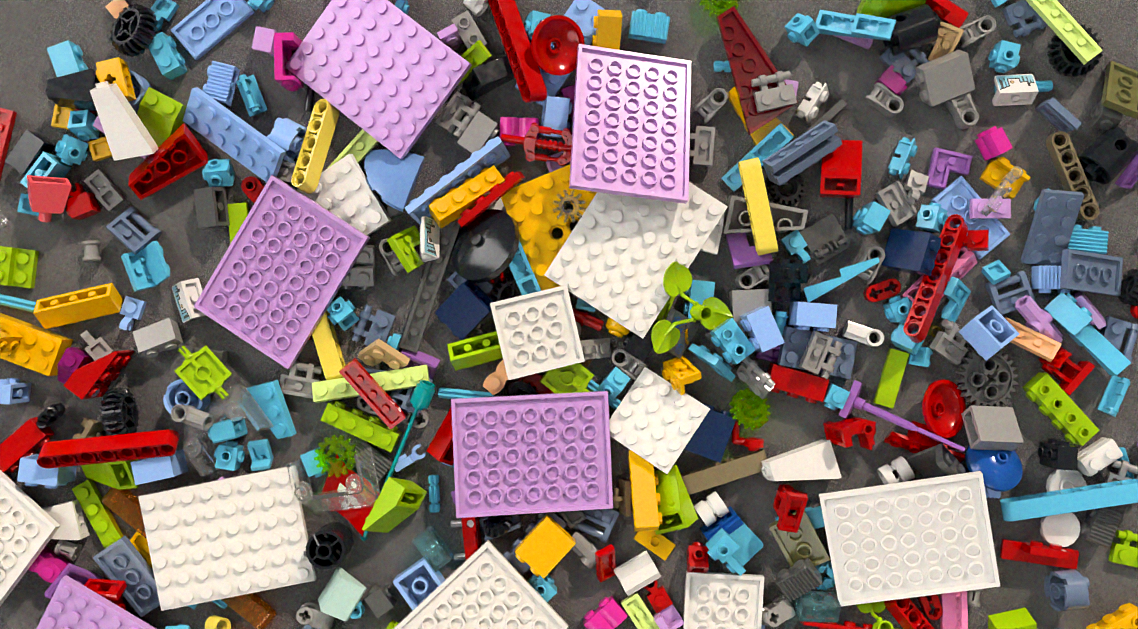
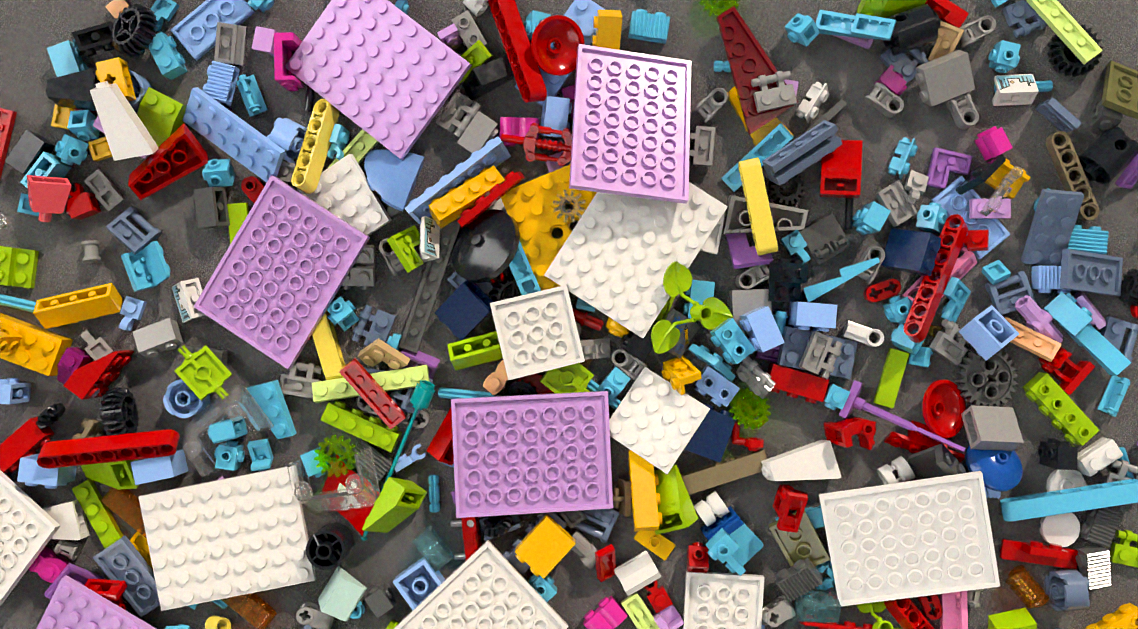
(93, 39): none -> black brick
(192, 416): light grey piece -> none
(230, 43): none -> light grey plate
(339, 139): none -> medium azure plate
(716, 386): none -> light blue brick
(981, 174): none -> black plate
(1026, 587): none -> clear orange piece
(1094, 565): none -> brick

